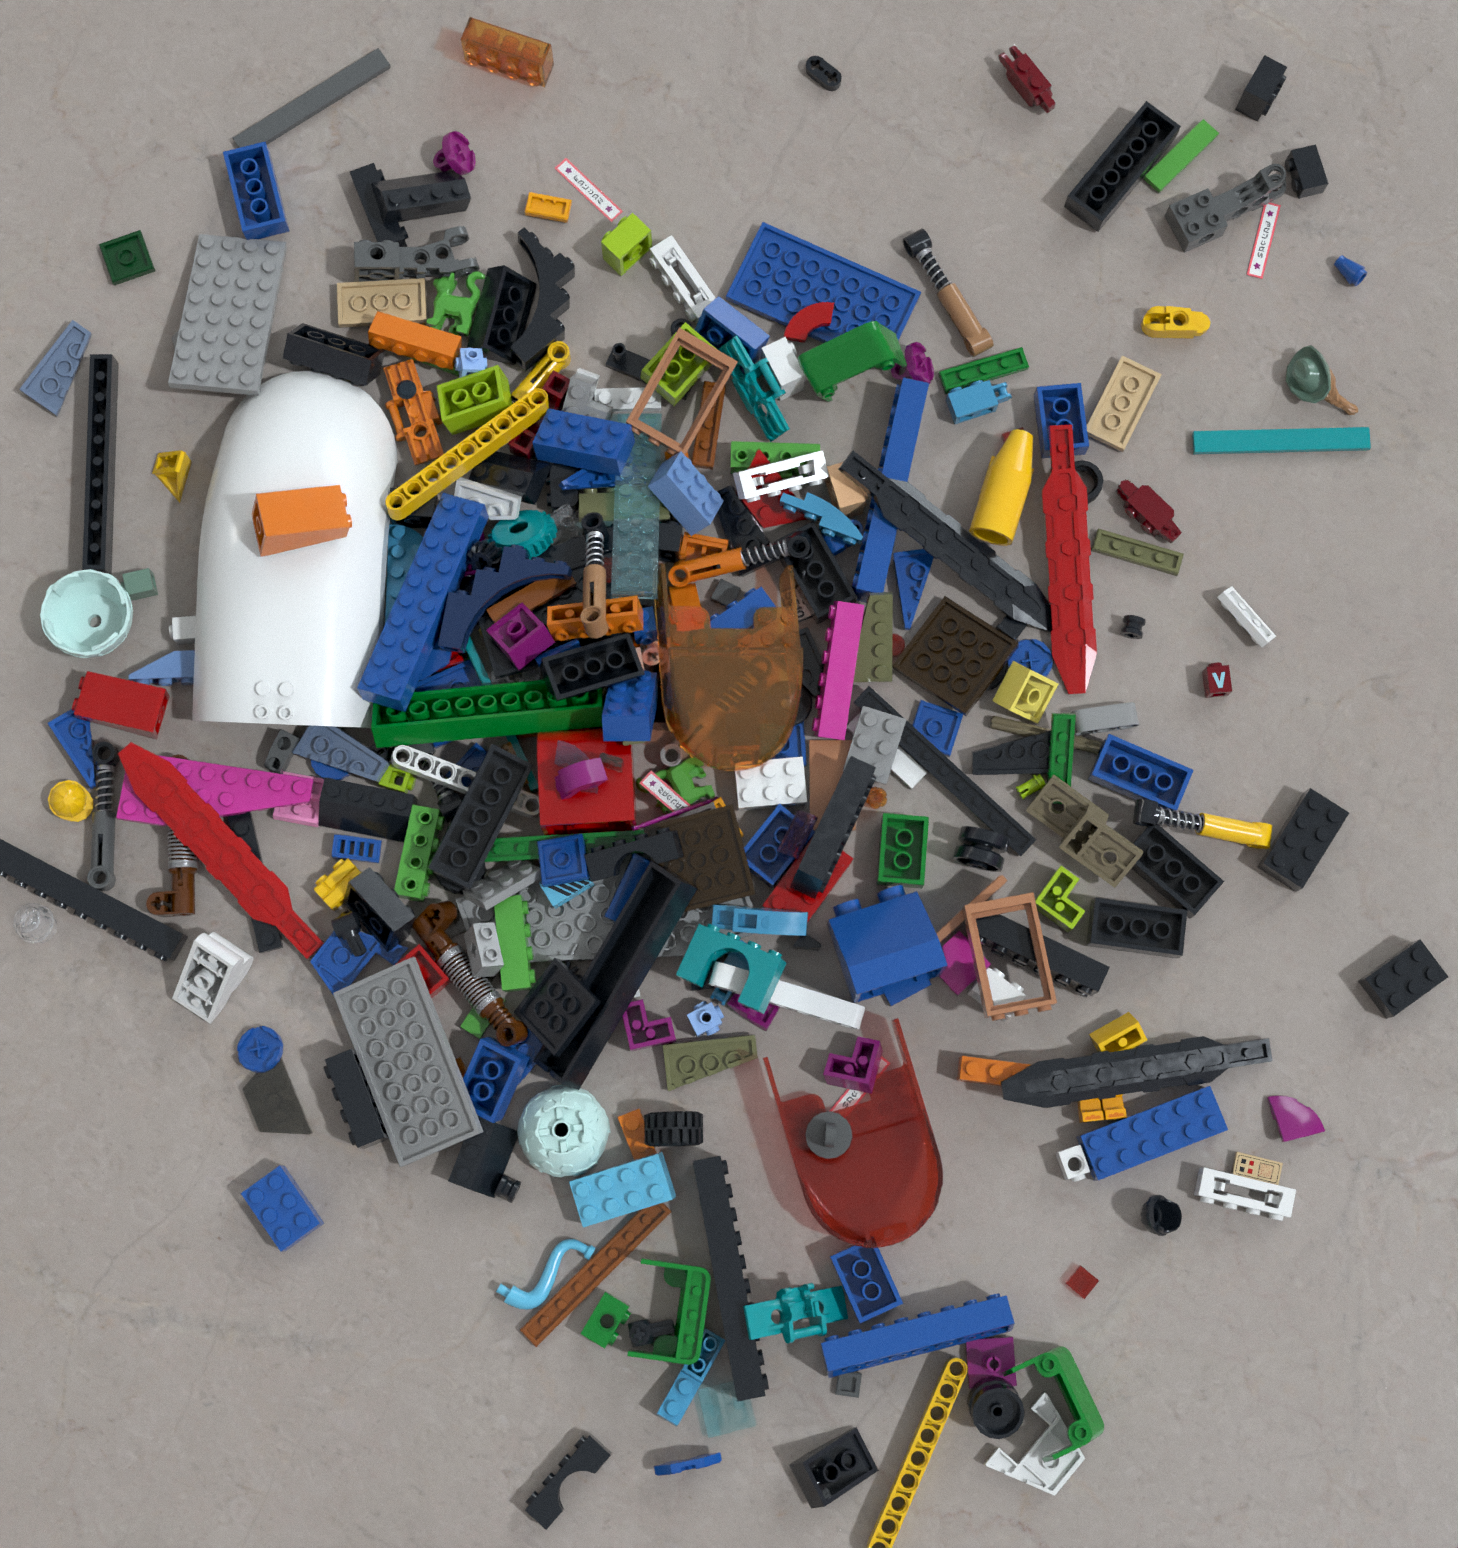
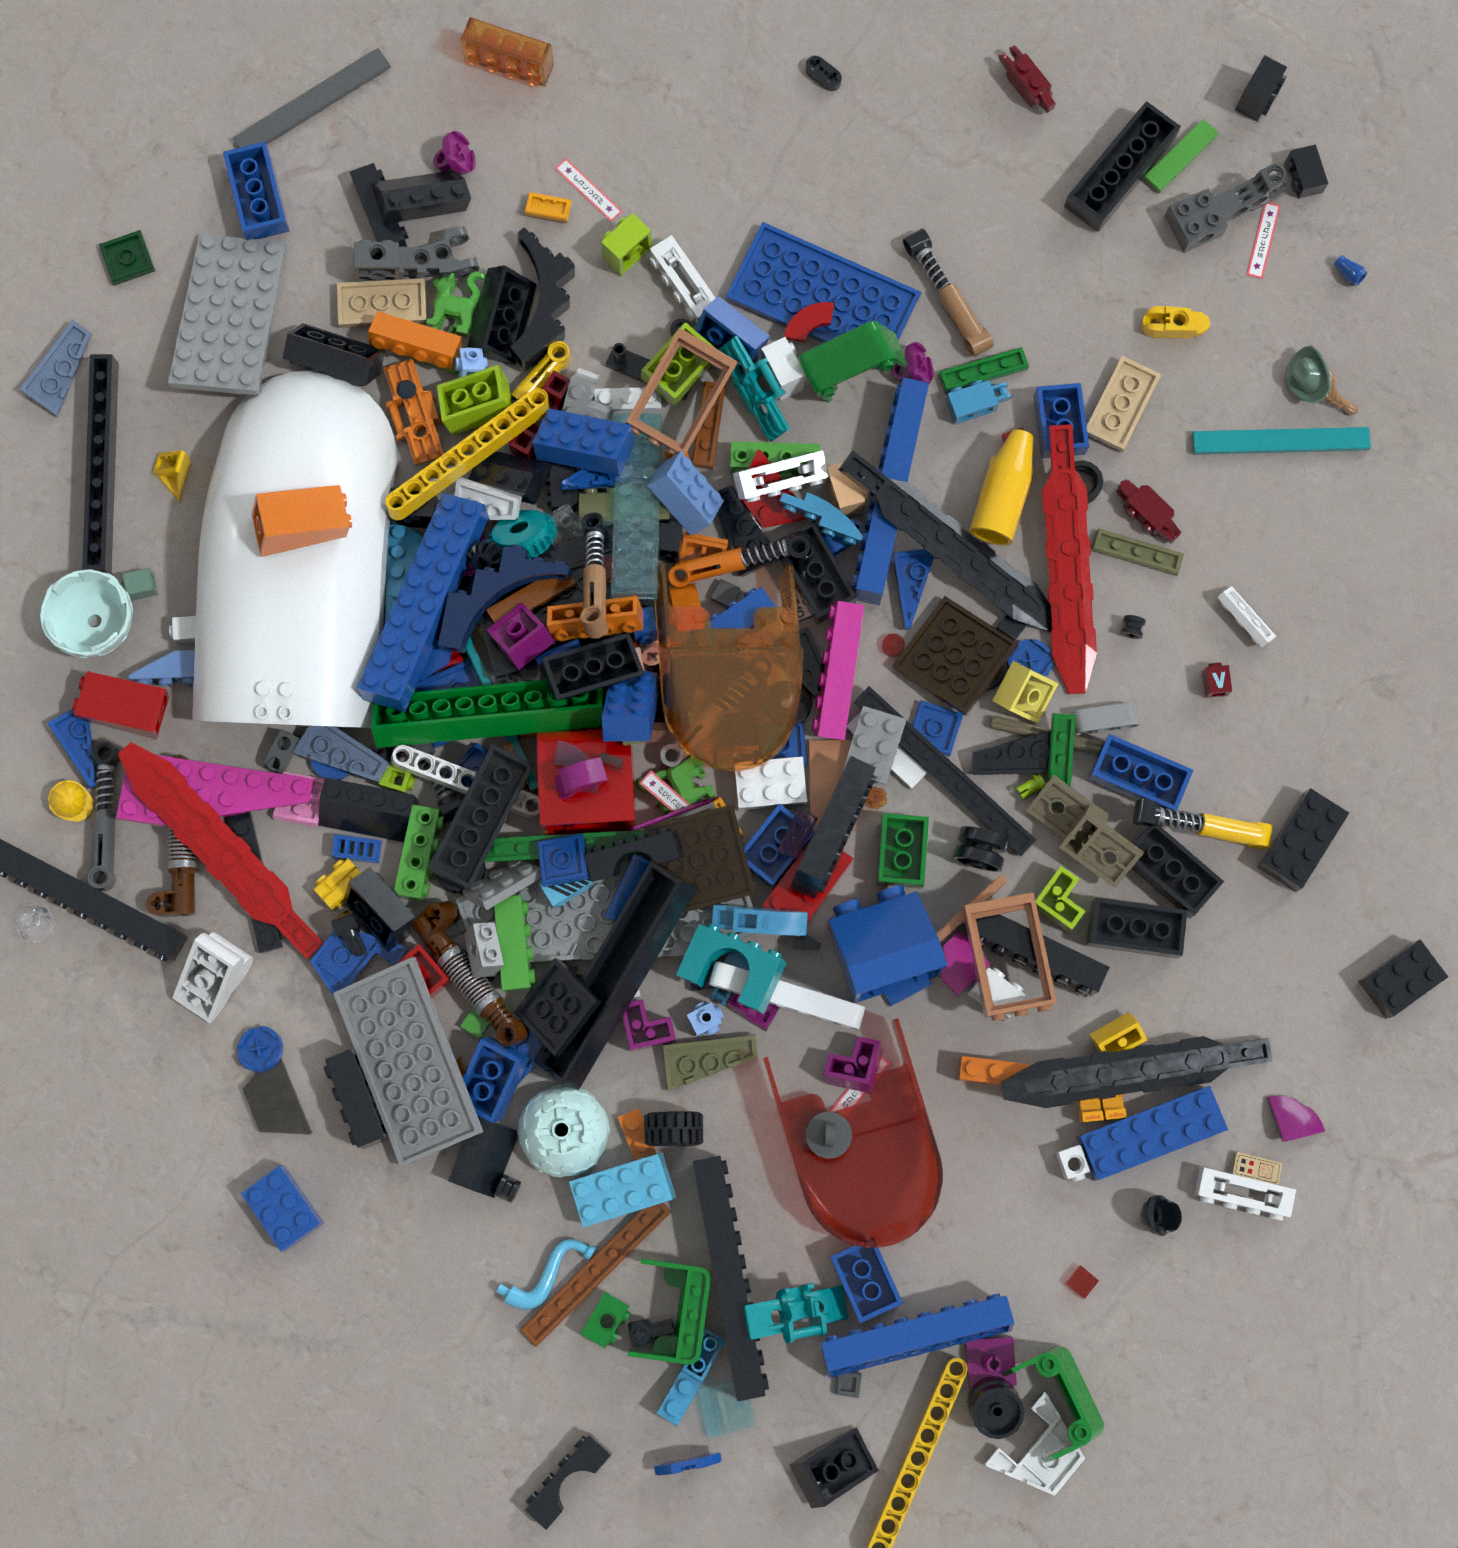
(875, 641): olive wing -> none

